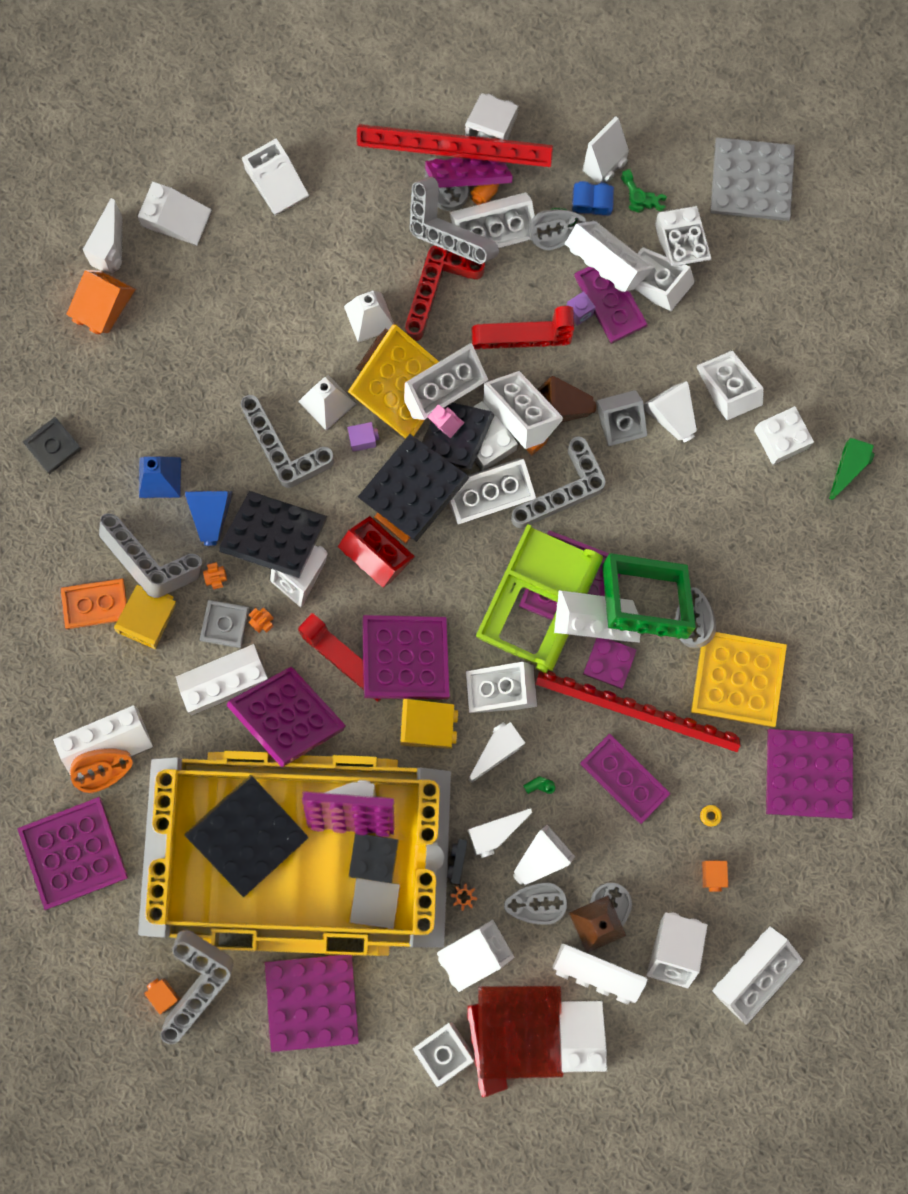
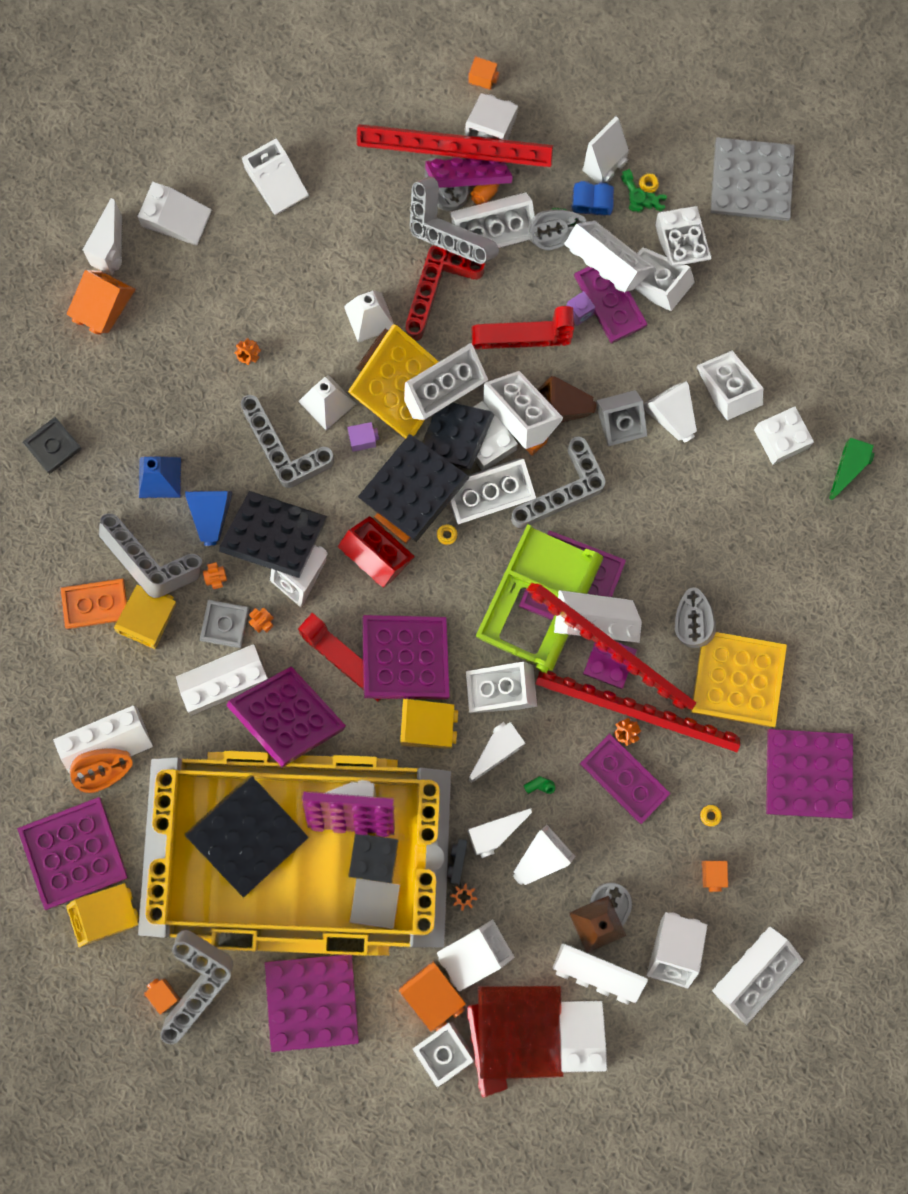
(102, 914): none -> yellow slope
(247, 351): none -> orange gear
(432, 997): none -> orange slope
(446, 420): bright pink brick -> none
(447, 528): none -> yellow plate
(483, 73): none -> orange brick
(537, 891): light grey piece -> none
(606, 643): none -> red plate
(627, 731): none -> orange gear
(649, 178): none -> yellow plate
(652, 569): green window -> none

